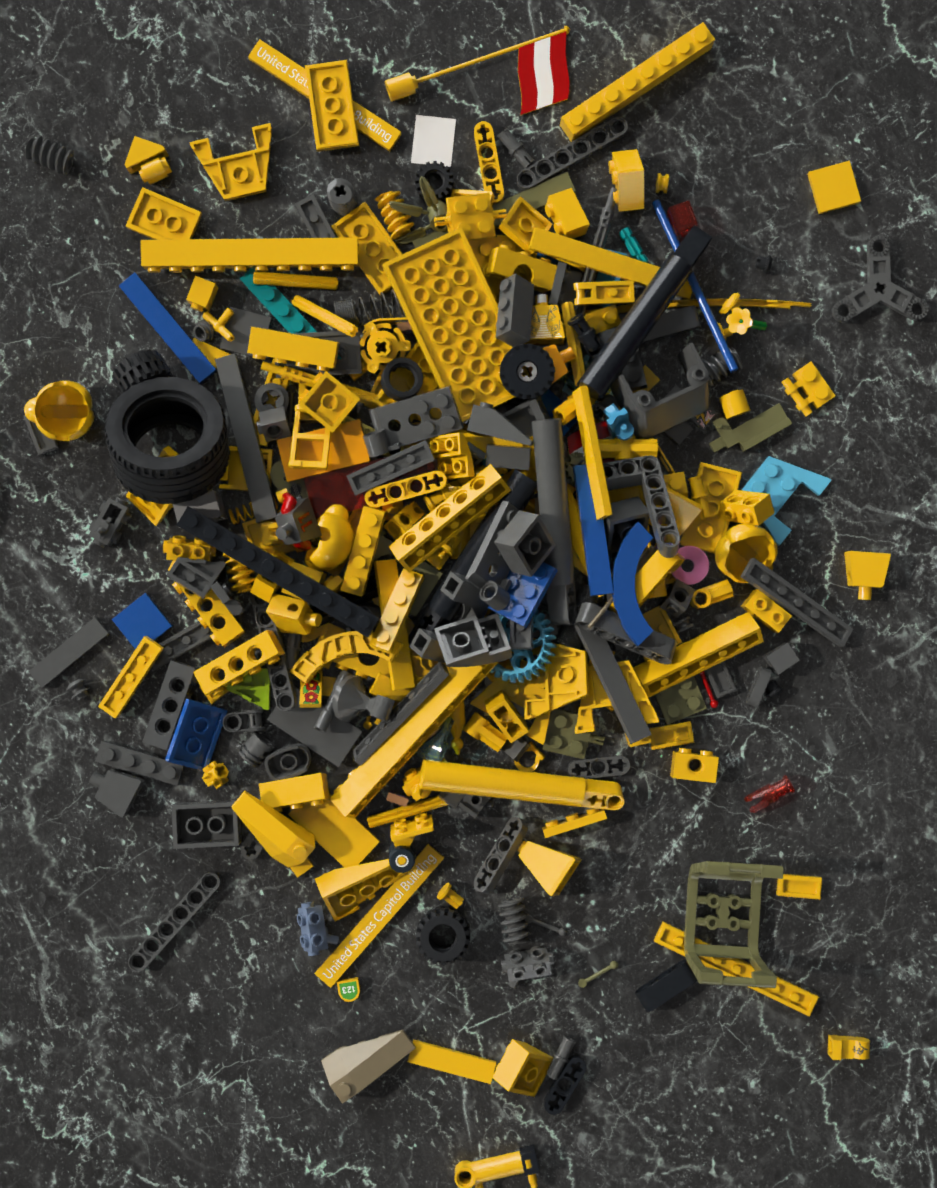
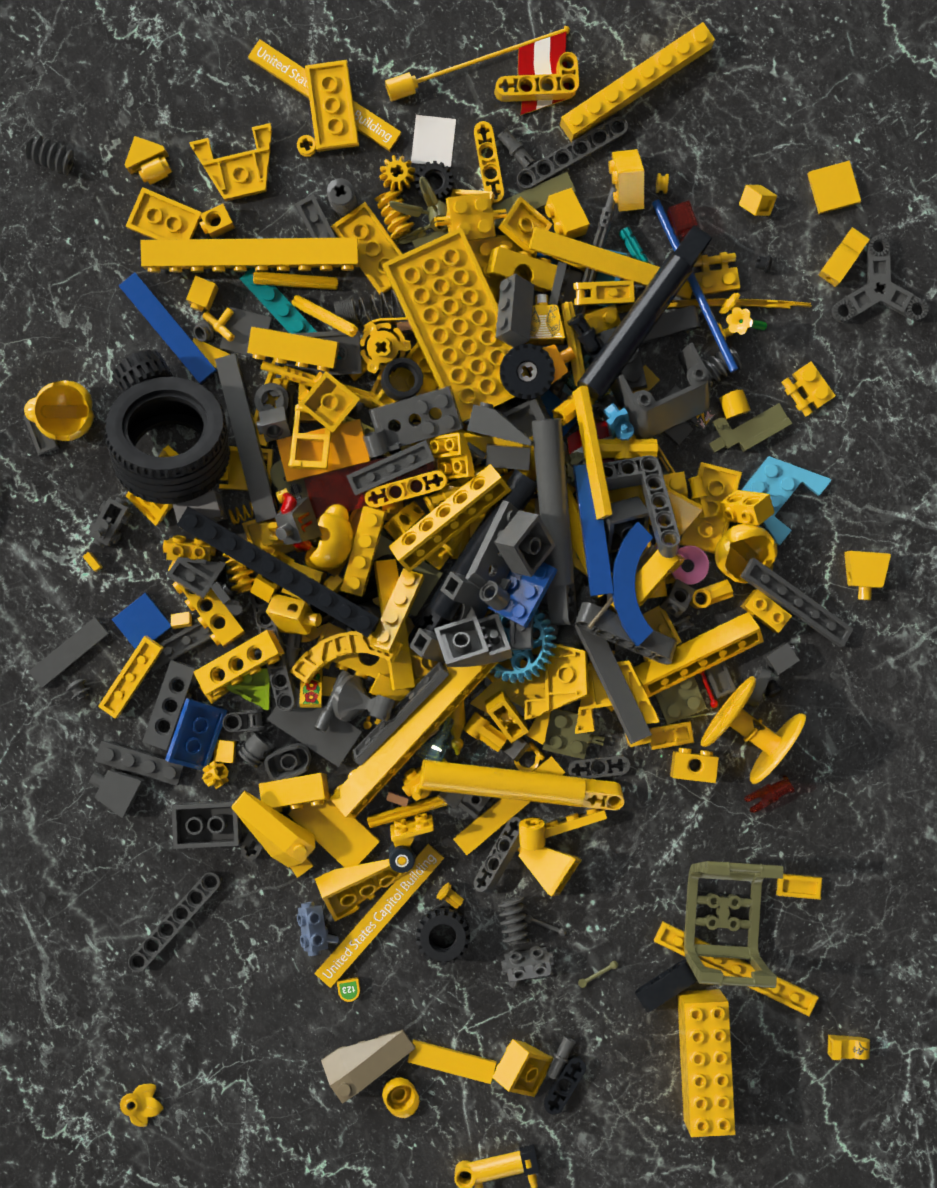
(92, 561): none -> yellow piece
(144, 1106): none -> yellow plate
(181, 620): none -> yellow piece
(217, 212): none -> yellow brick
(225, 751): none -> yellow slope
(306, 138): none -> yellow bush
(392, 168): none -> yellow gear
(400, 1097): none -> yellow hat
(498, 814): none -> yellow tile
(532, 833): none -> yellow piece
(536, 81): none -> yellow beam
(706, 1063): none -> yellow brick
(717, 280): none -> yellow plate
(758, 200): none -> yellow panel
(773, 745): none -> yellow piece
(844, 257): none -> yellow piece

